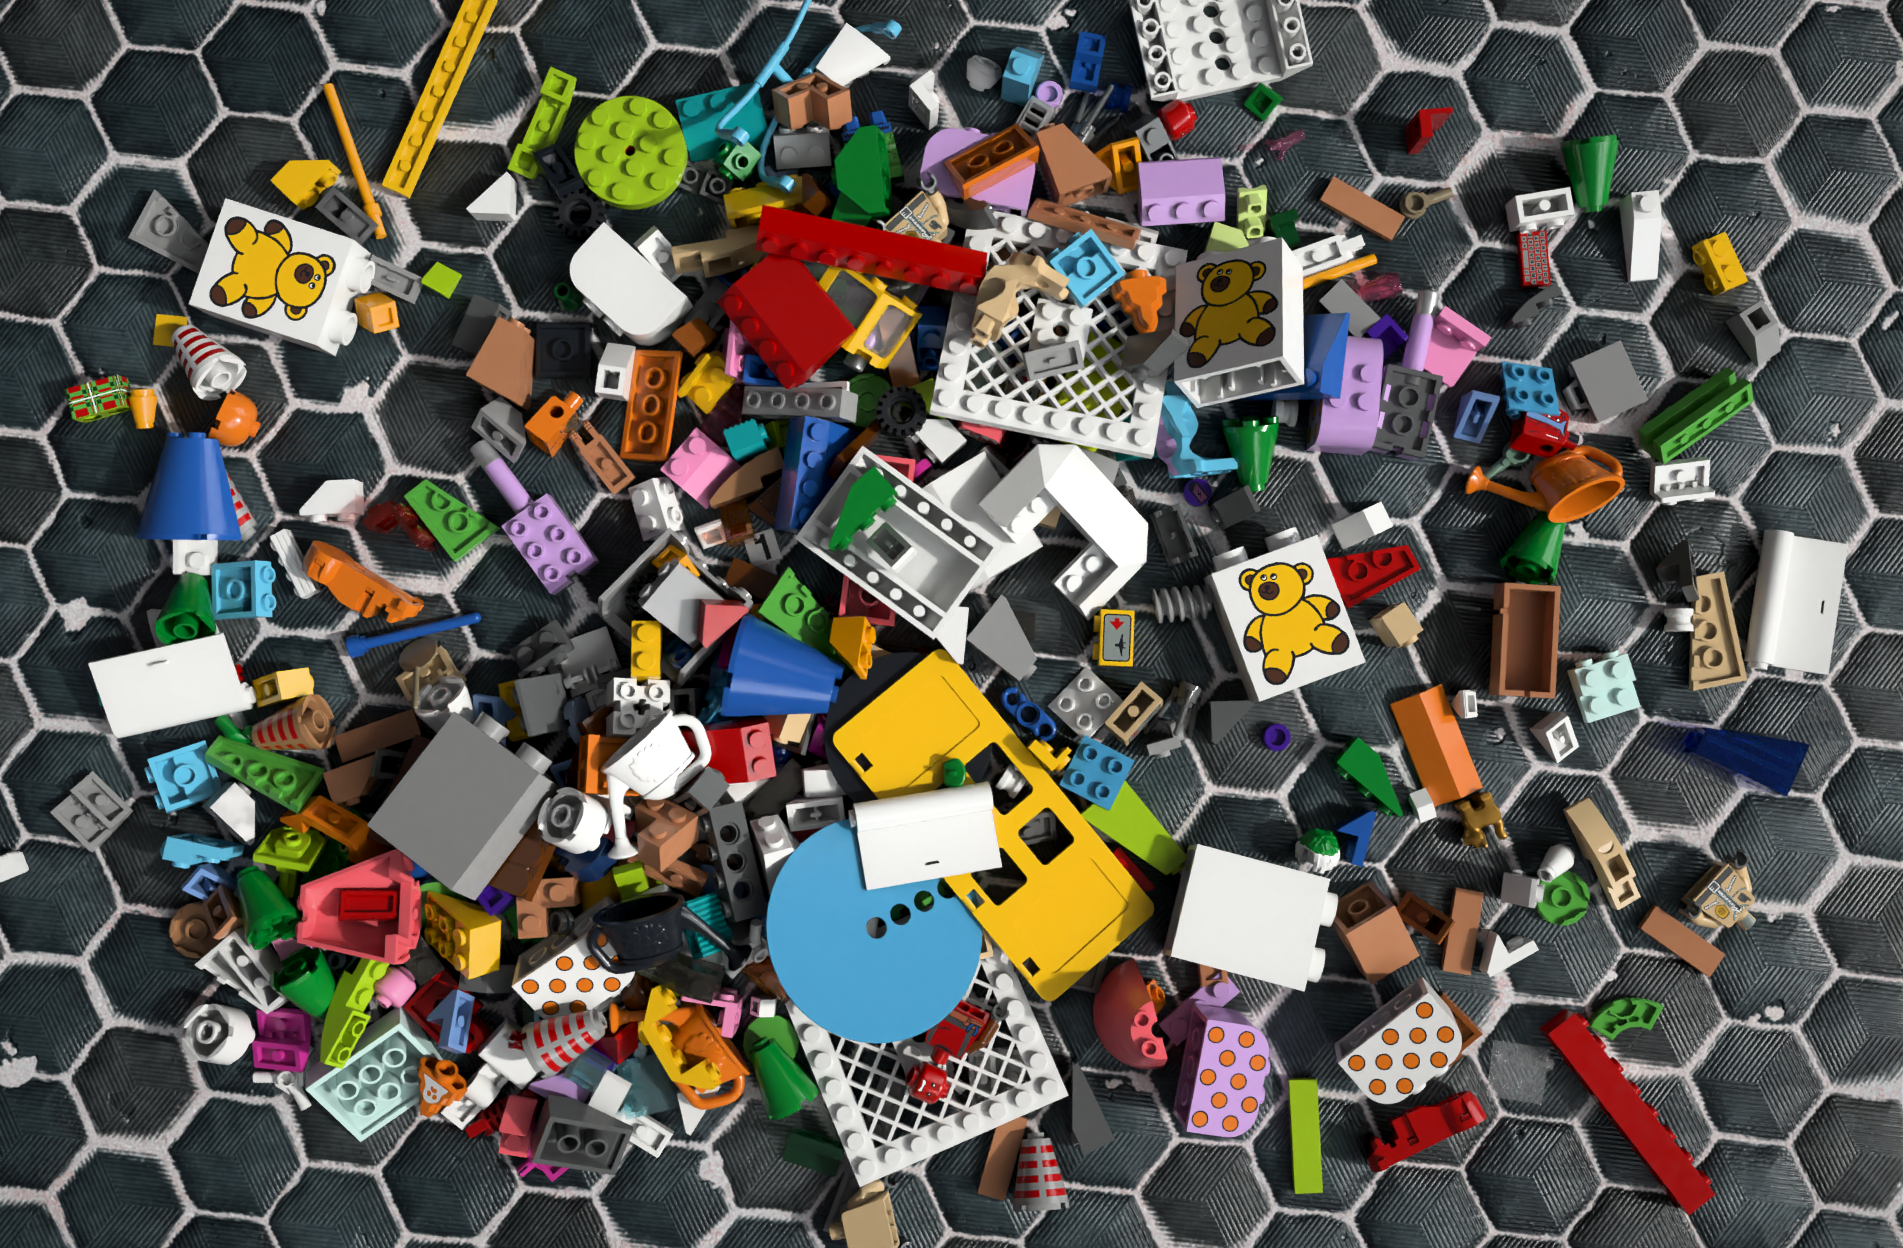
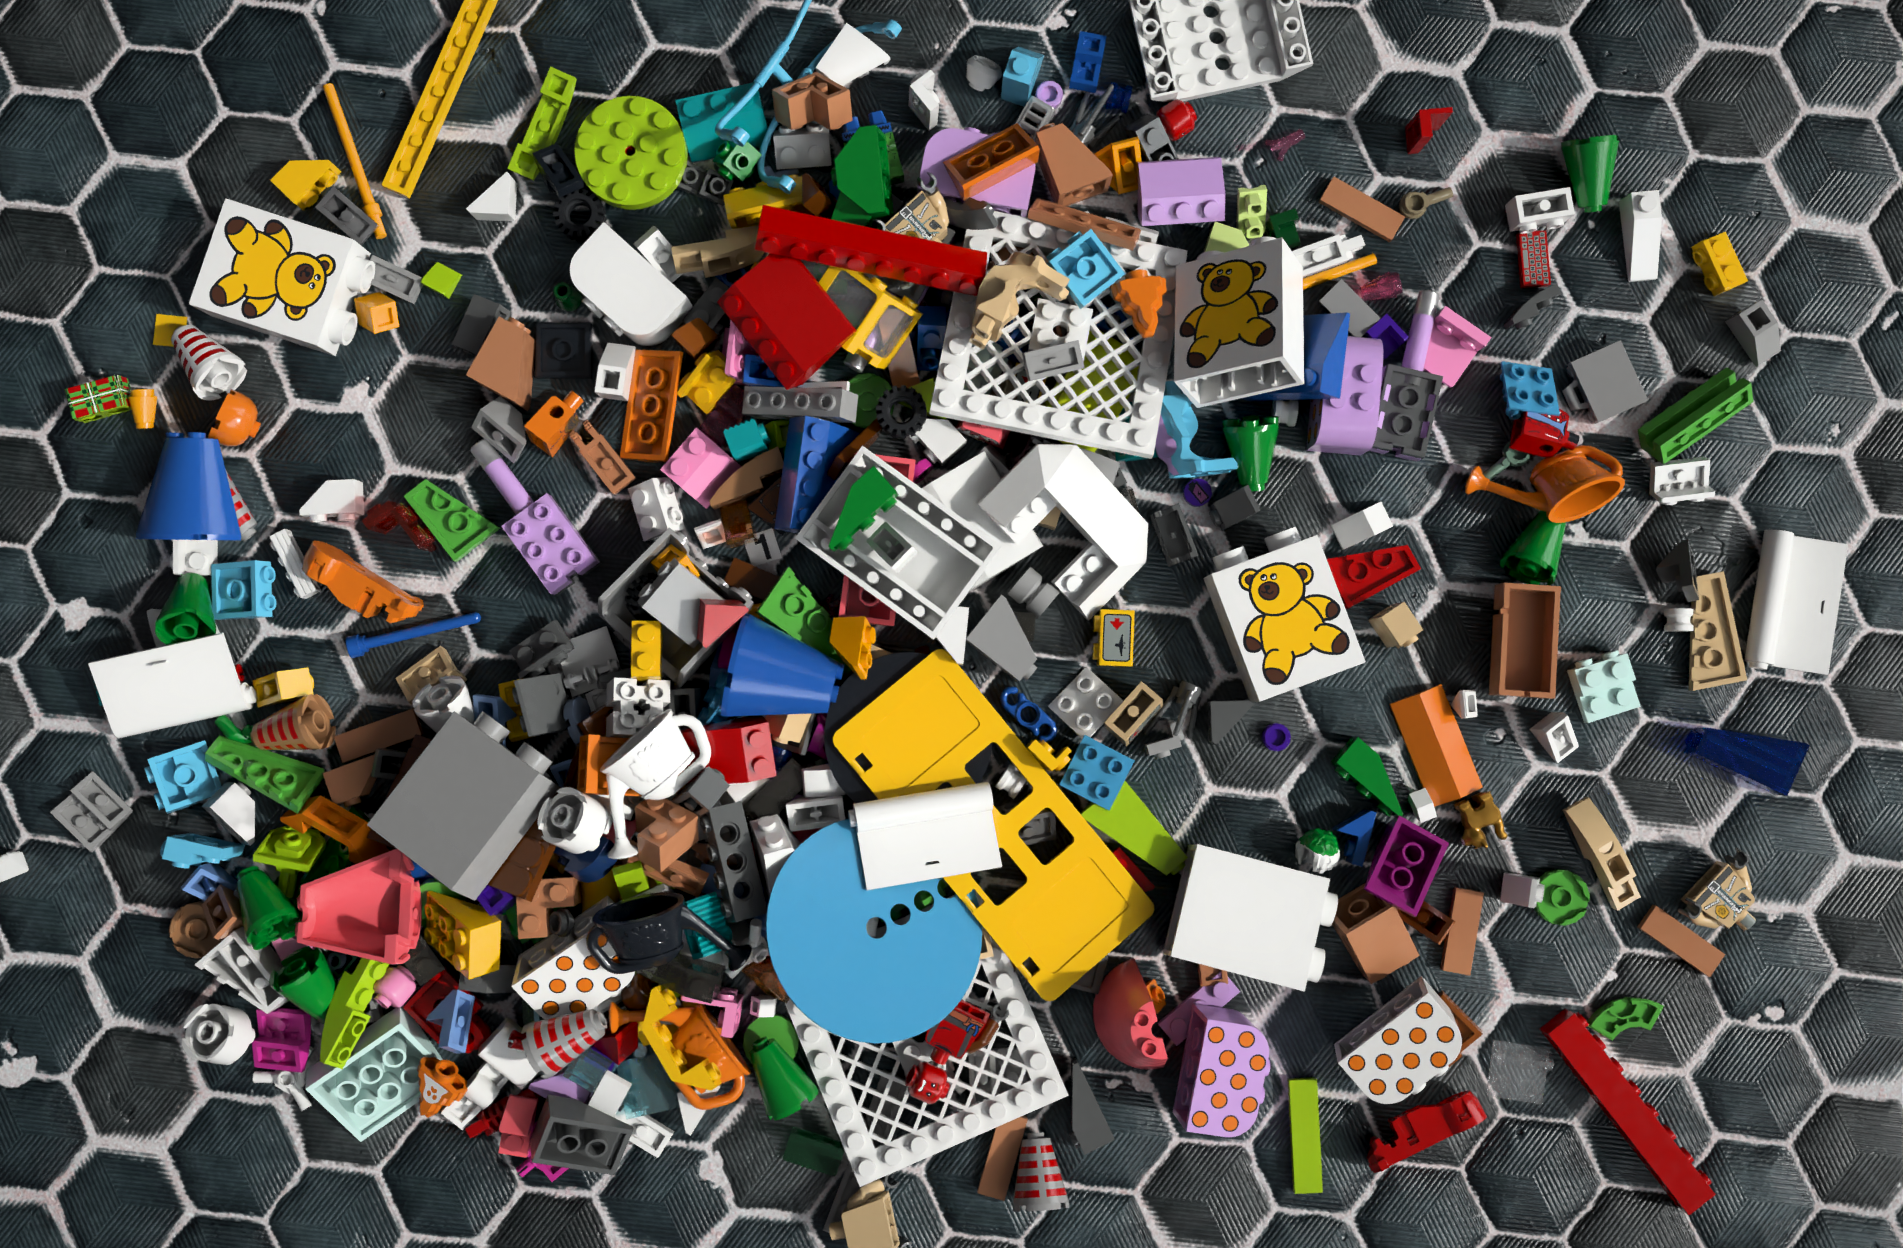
(169, 234): light grey wing -> none
(369, 905): red tile -> none
(416, 657): dark tan piece -> none
(676, 651): blue piece -> none
(954, 772): green piece -> none
(1033, 592): none -> light grey wheel
(1152, 353): dark grey slope -> none
(1182, 603): light grey piece -> none
(1262, 101): green slope -> none
(1405, 865): none -> magenta slope
(1474, 415): medium blue slope -> none
(1498, 957): white slope -> none
(1556, 861): white cone -> none

